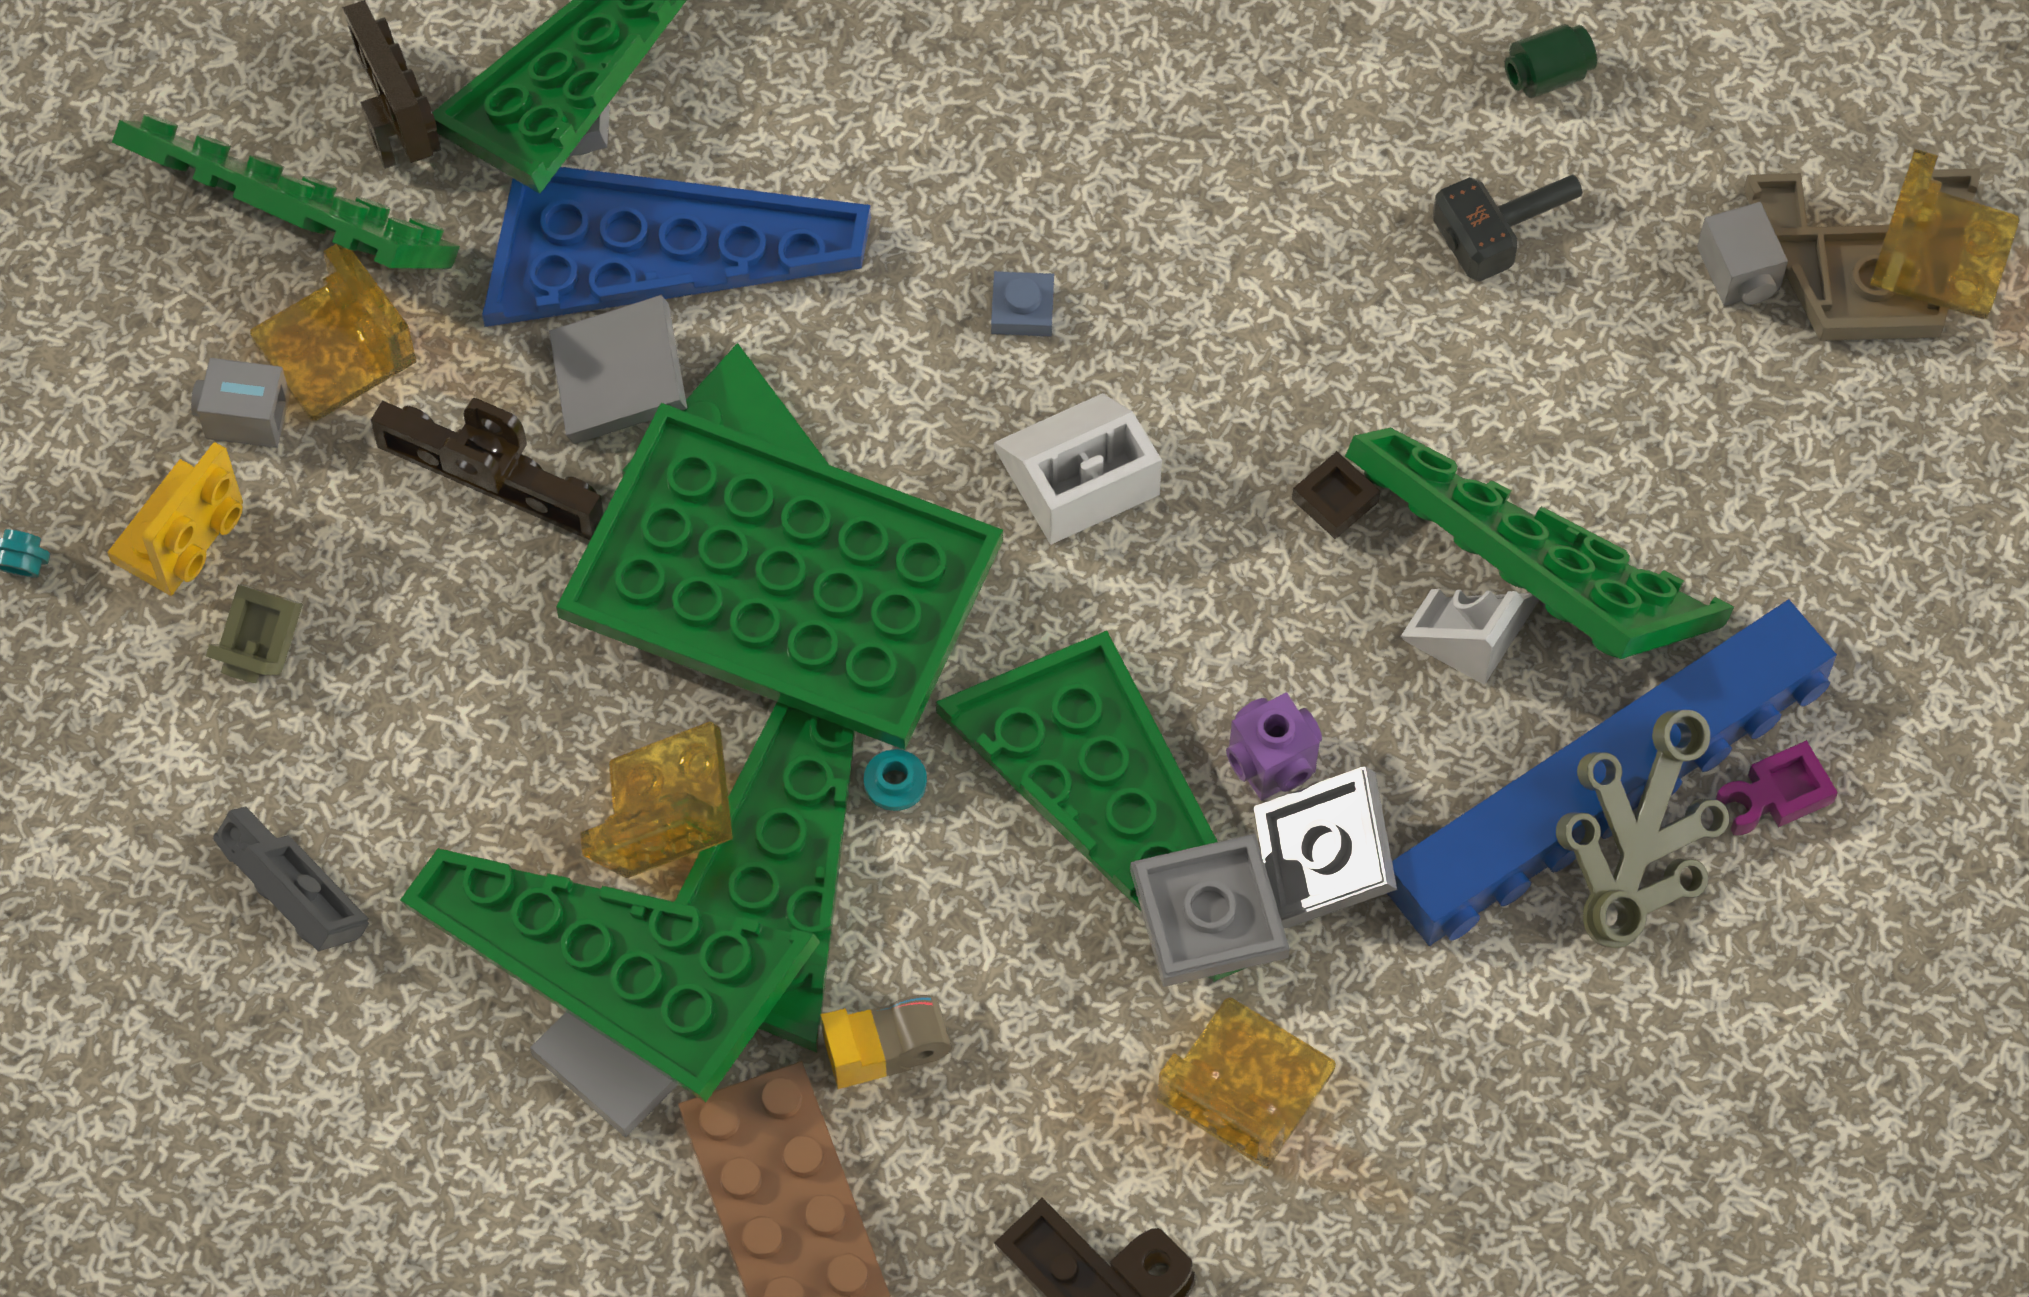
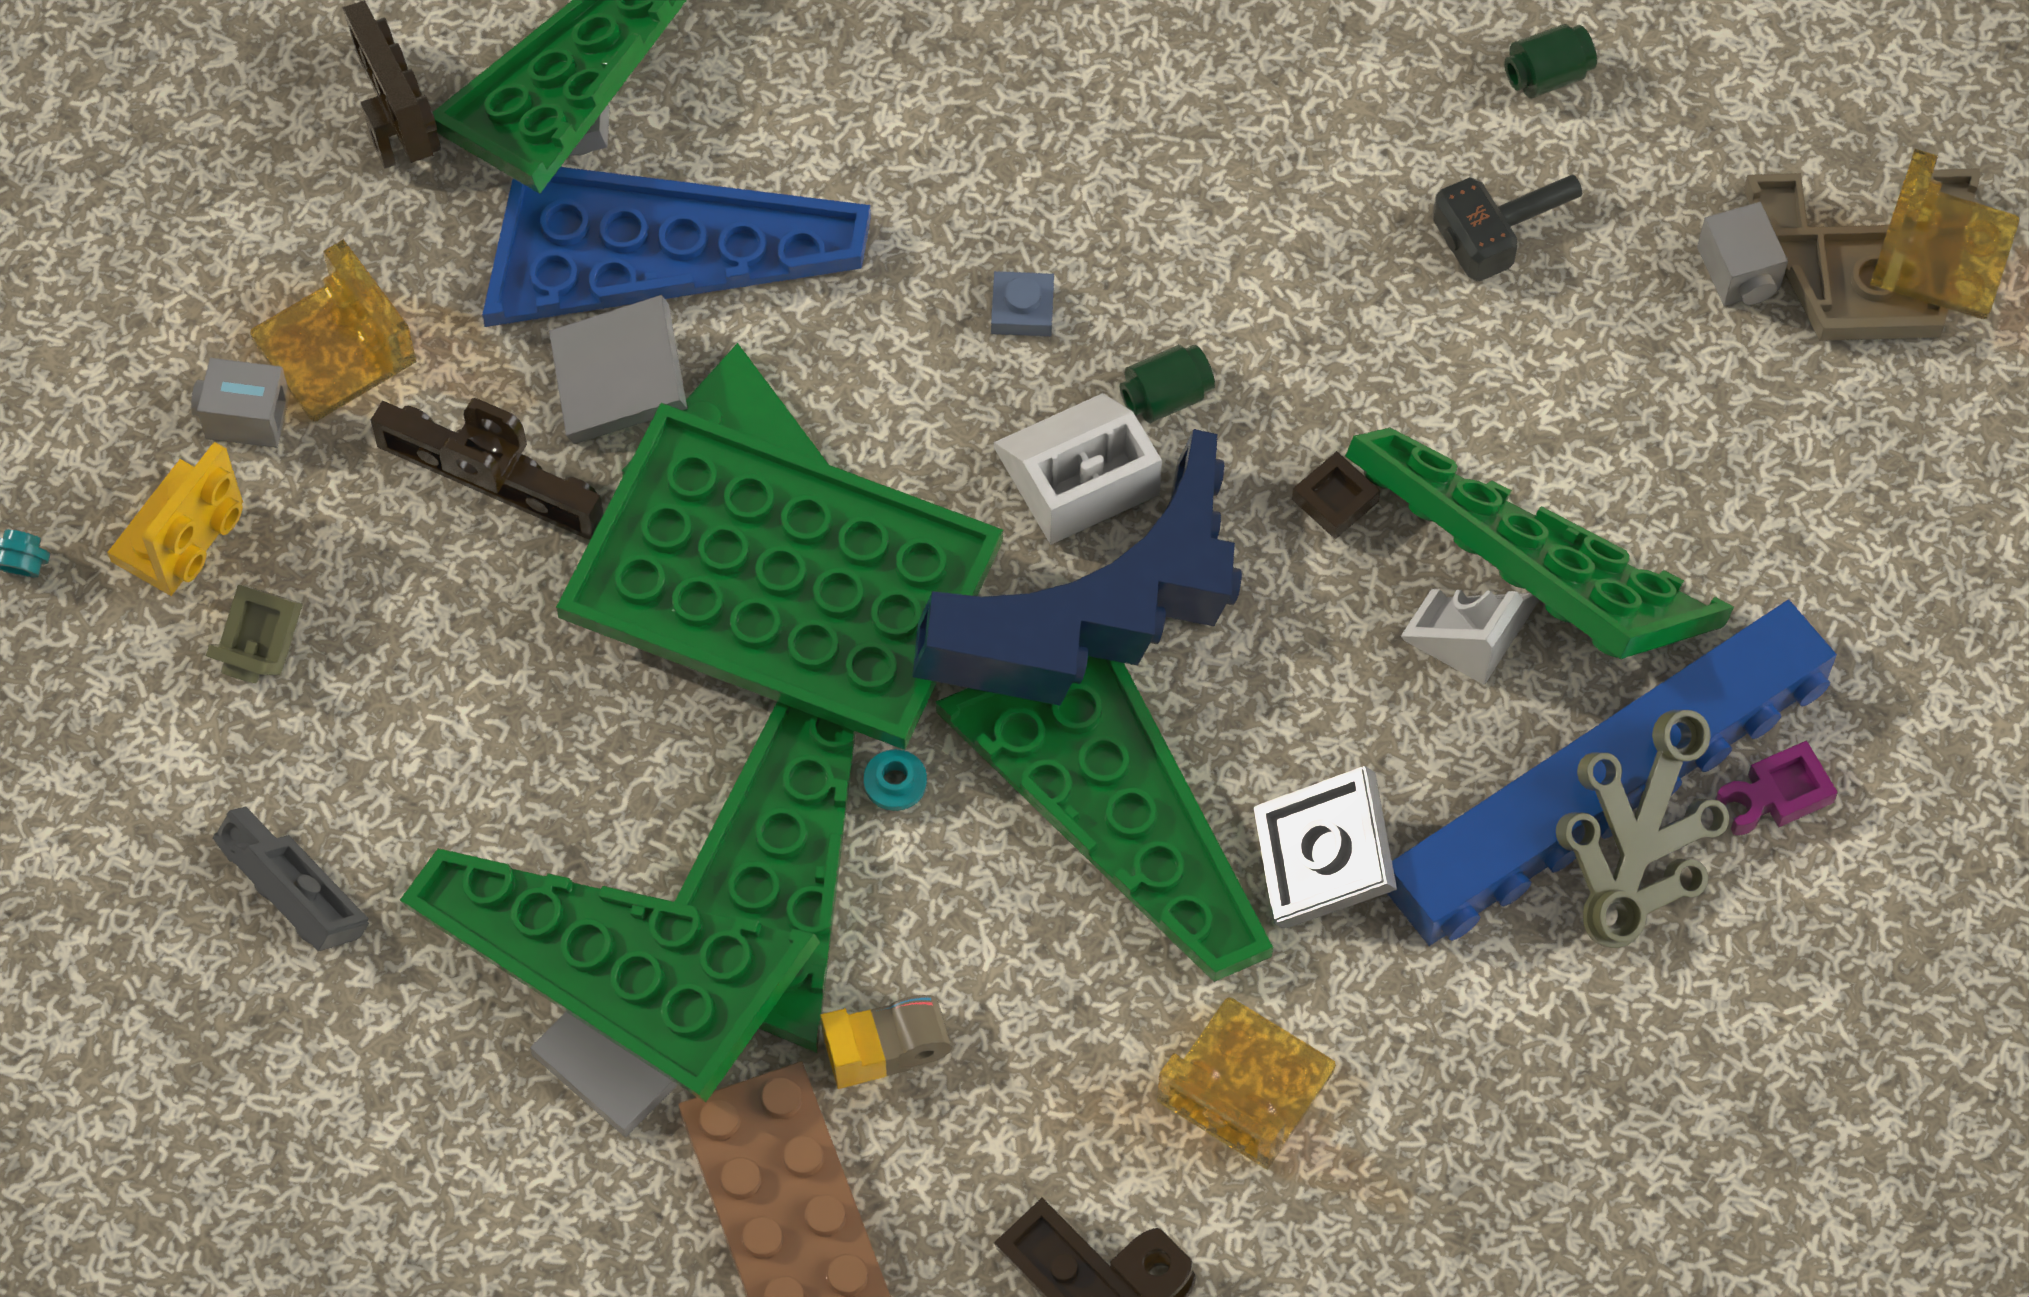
(303, 202): green wing -> none
(665, 803): clear yellow bracket -> none
(1042, 639): none -> dark blue arch
(1167, 382): none -> dark green brick
(1209, 910): light grey tile -> none
(1273, 745): medium lavender brick -> none

